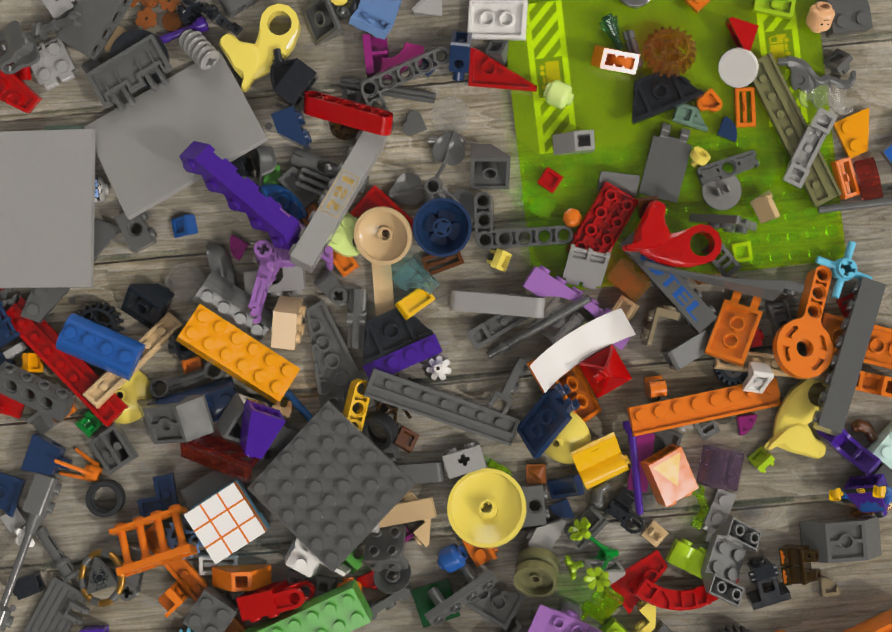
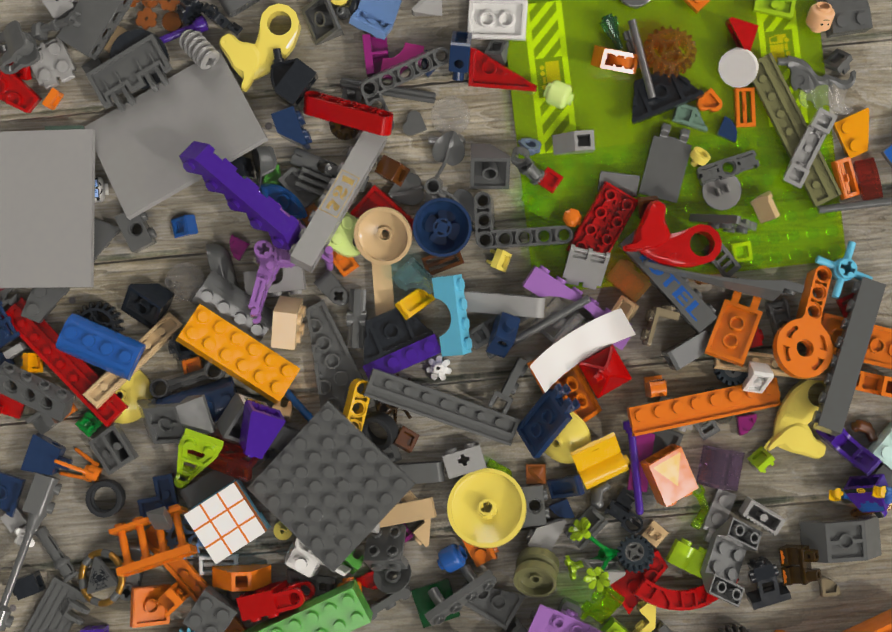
(53, 99): none -> orange tile
(146, 607): none -> orange tile
(160, 518): none -> dark grey slope
(198, 442): none -> lime plate
(279, 534): none -> light yellow tile
(392, 170): none -> reddish brown brick
(451, 292): none -> medium azure arch
(505, 330): none -> dark blue torso
(526, 165): none -> dark grey connector
(531, 144): none -> sand blue animal
(635, 547): none -> black wheel
(641, 58): none -> flat silver bar
(761, 516): none -> light grey brick

